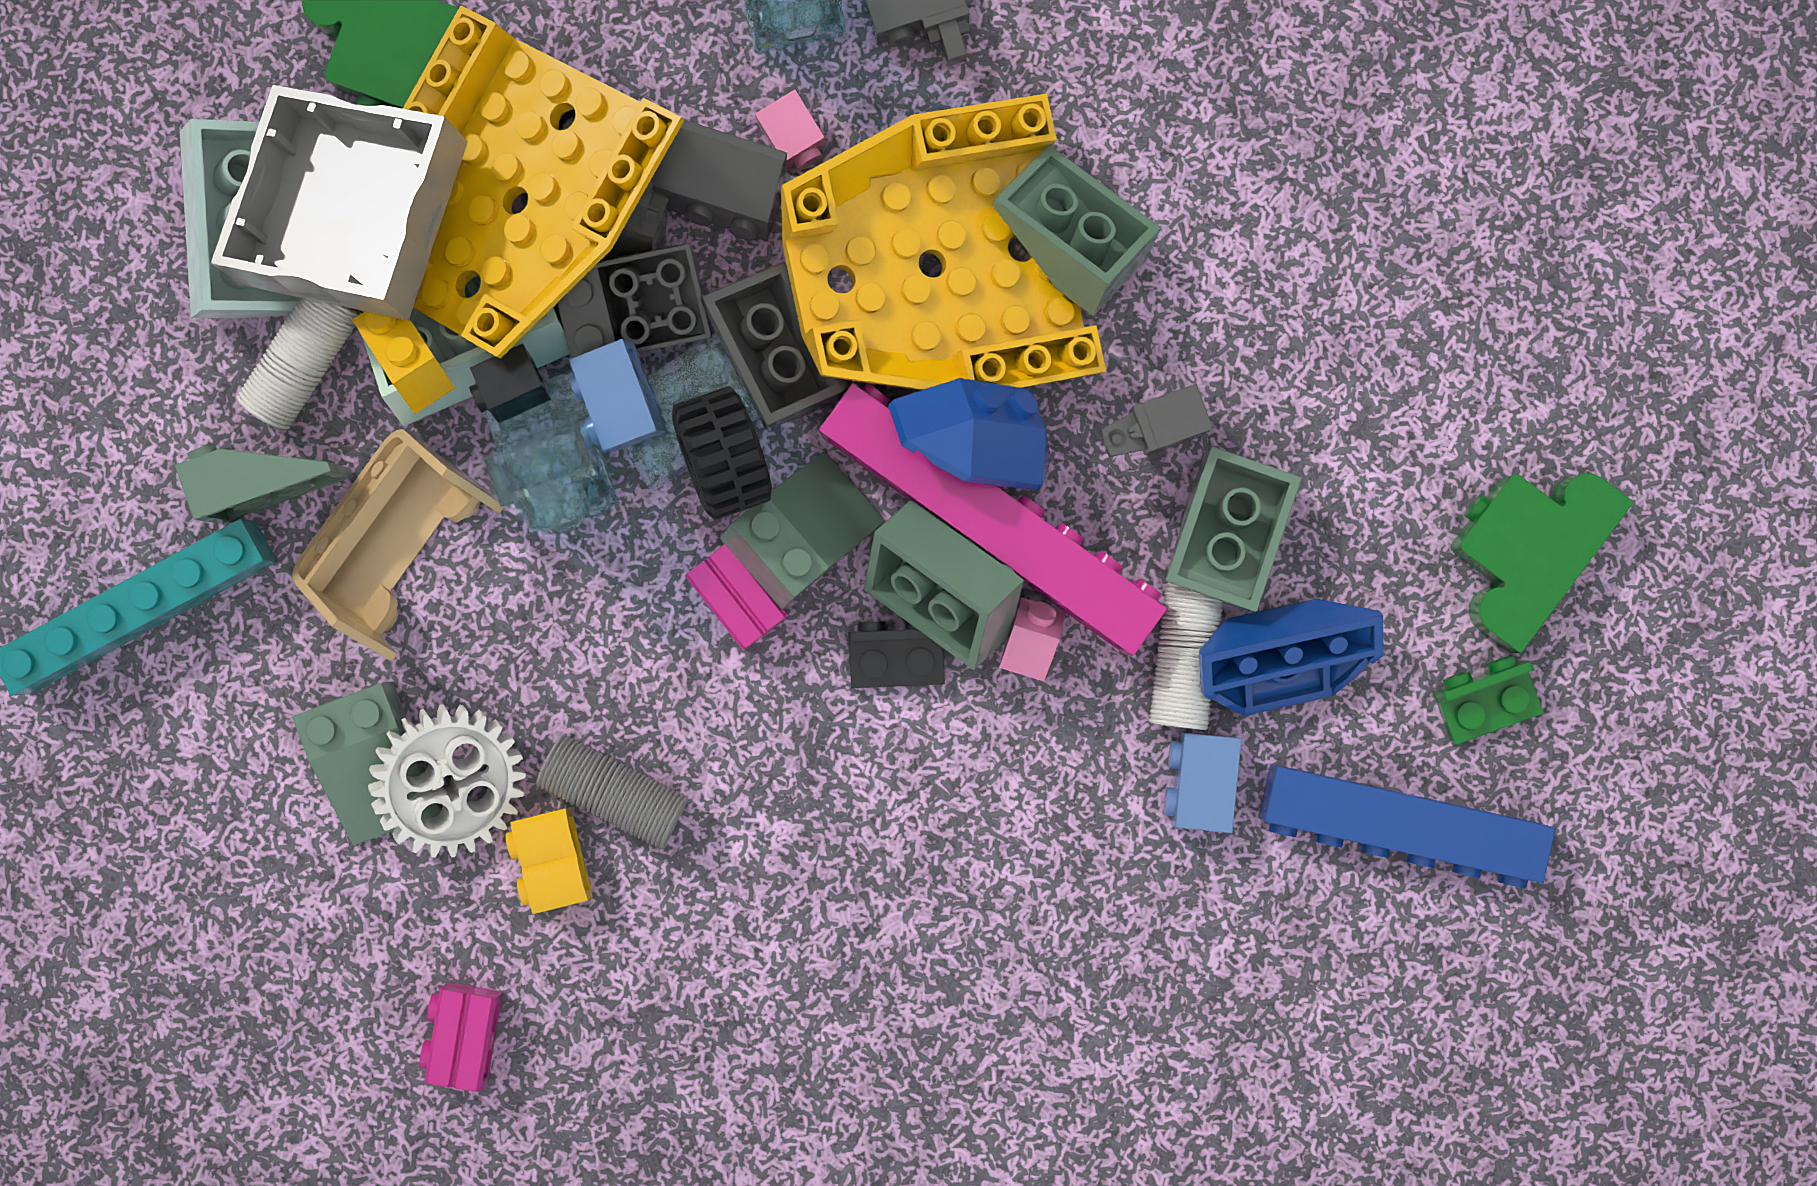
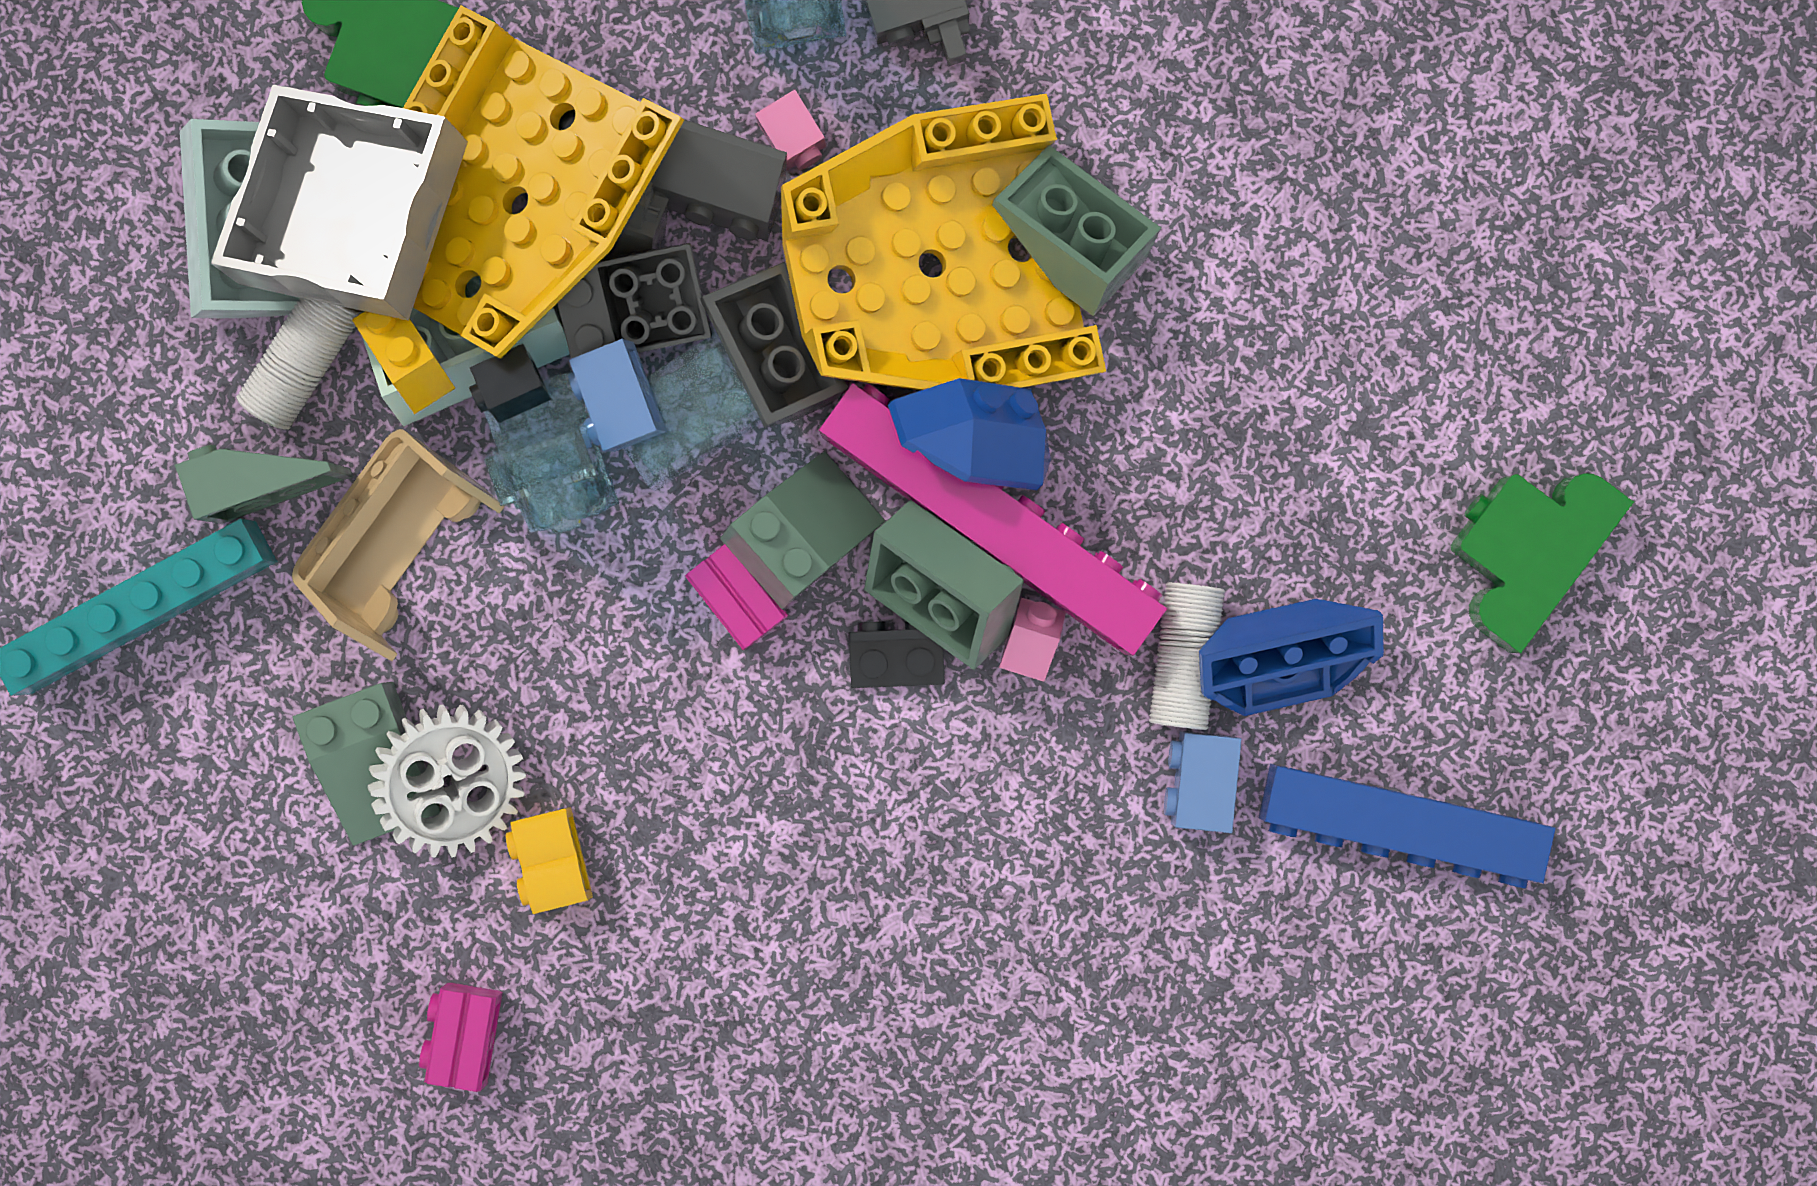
(626, 796): light grey piece -> none
(722, 452): black tyre -> none
(1158, 424): dark grey hinge -> none
(1232, 528): sand green slope -> none
(1489, 700): green bracket -> none

